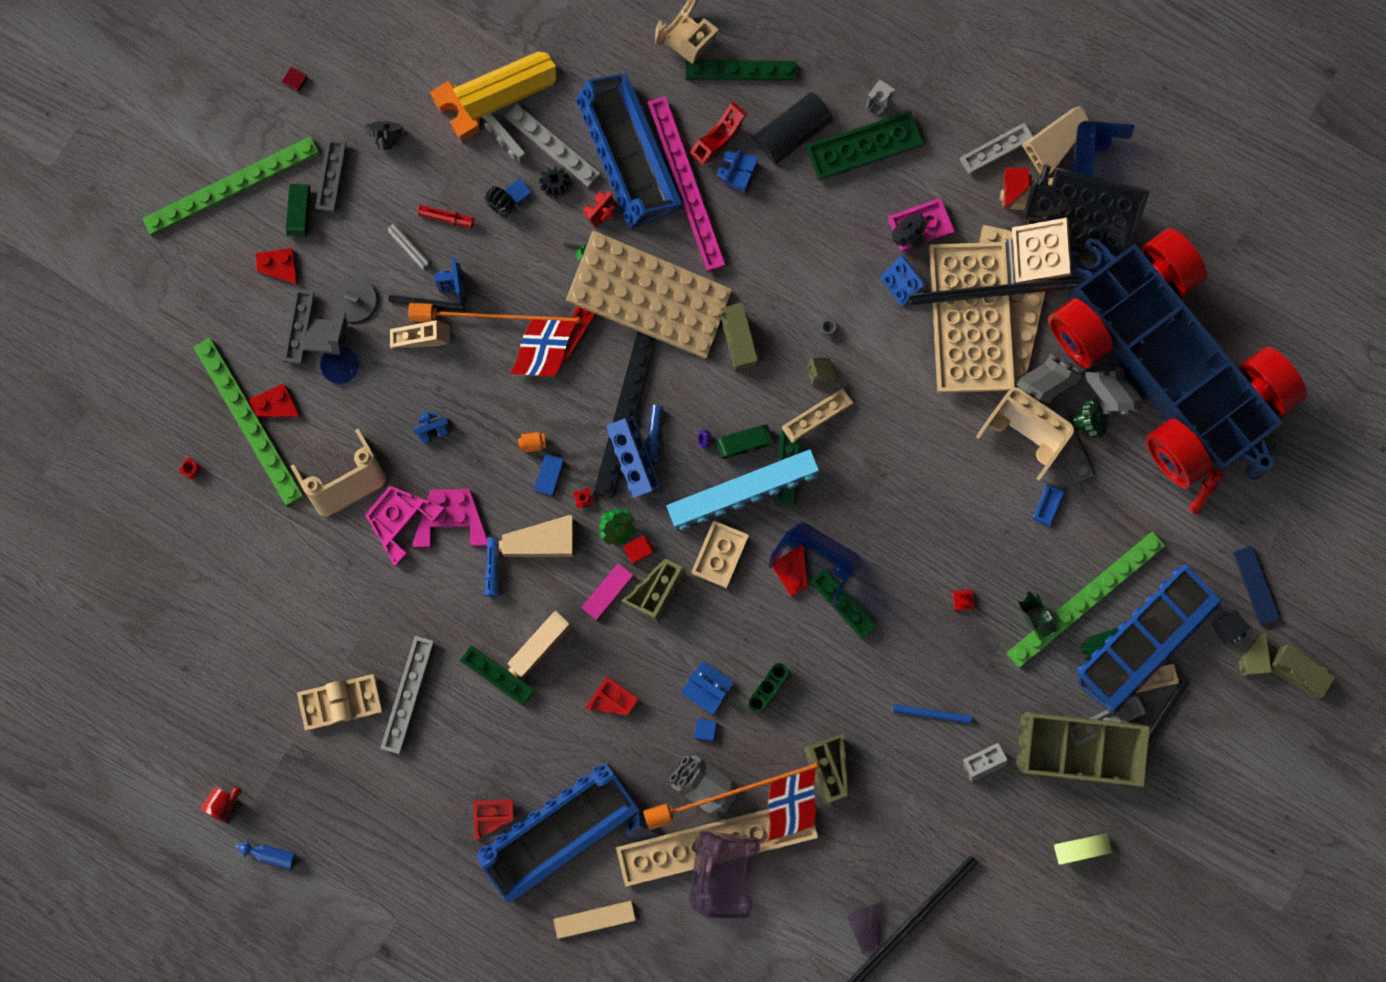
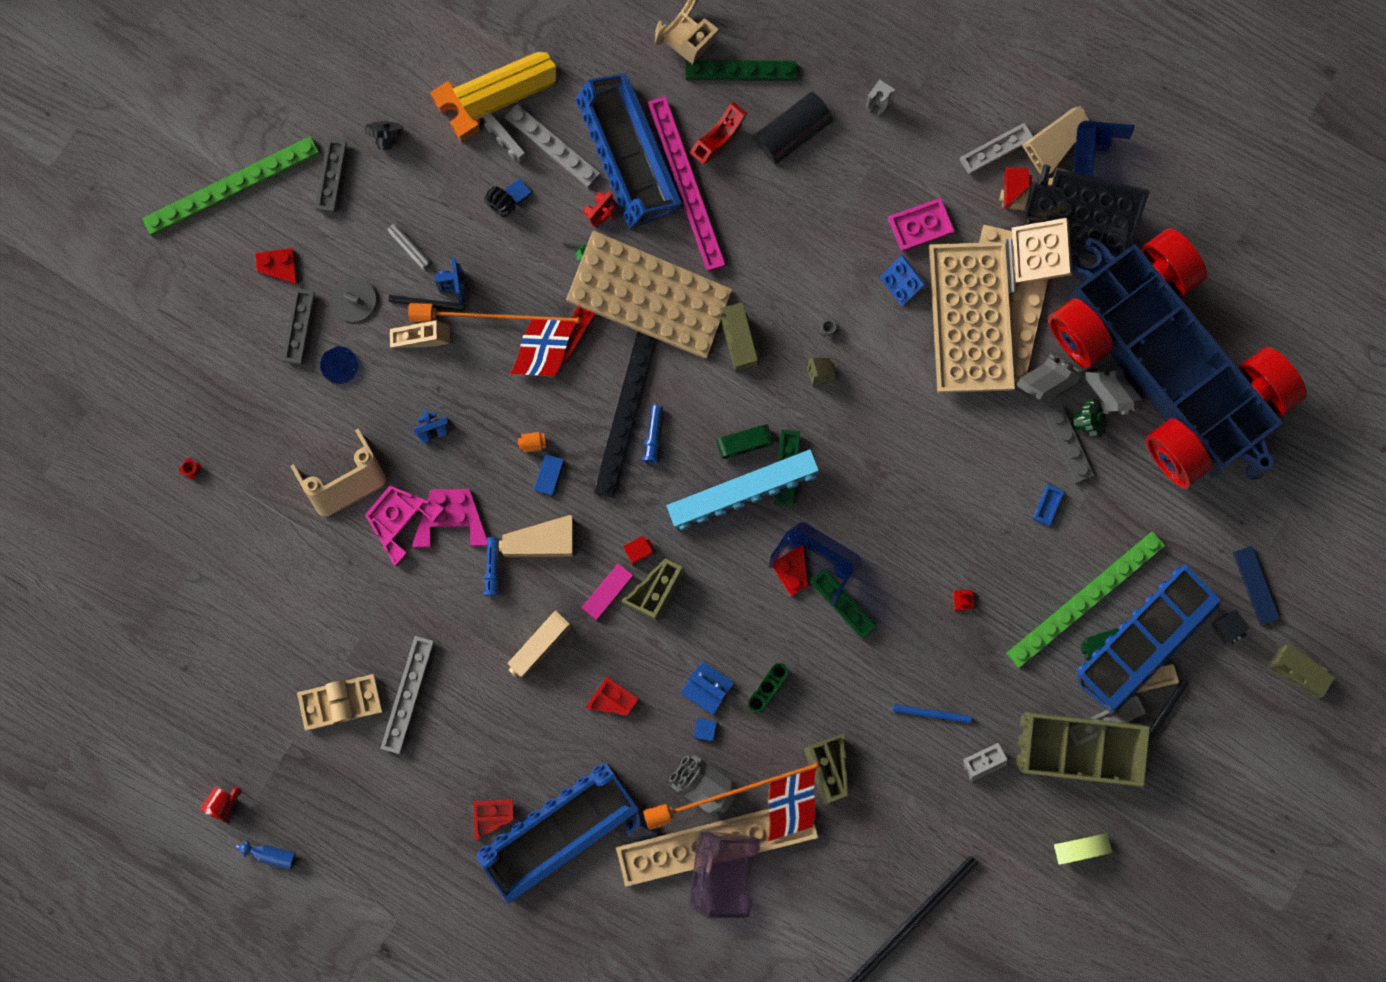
(248, 422): bright green plate -> none
(274, 403): red wing -> none
(294, 79): dark red tile -> none
(298, 210): dark green beam -> none
(326, 335): dark grey bracket -> none
(453, 218): red pin -> none
(497, 675): dark green plate -> none
(555, 188): black gear -> none
(584, 493): red plate -> none
(594, 919): tan tile -> none
(616, 526): green plant -> none
(641, 463): blue brick -> none
(704, 438): dark purple piece -> none
(719, 554): tan plate -> none
(740, 171): blue hips -> none
(817, 415): tan tile -> none
(864, 145): dark green plate -> none
(867, 926): clear purple slope -> none
(910, 231): black plant -> none
(992, 291): black axle -> none
(1031, 602): dark green piece -> none
(1032, 421): tan windscreen -> none
(1208, 486): red pin -> none
(1256, 658): olive slope -> none

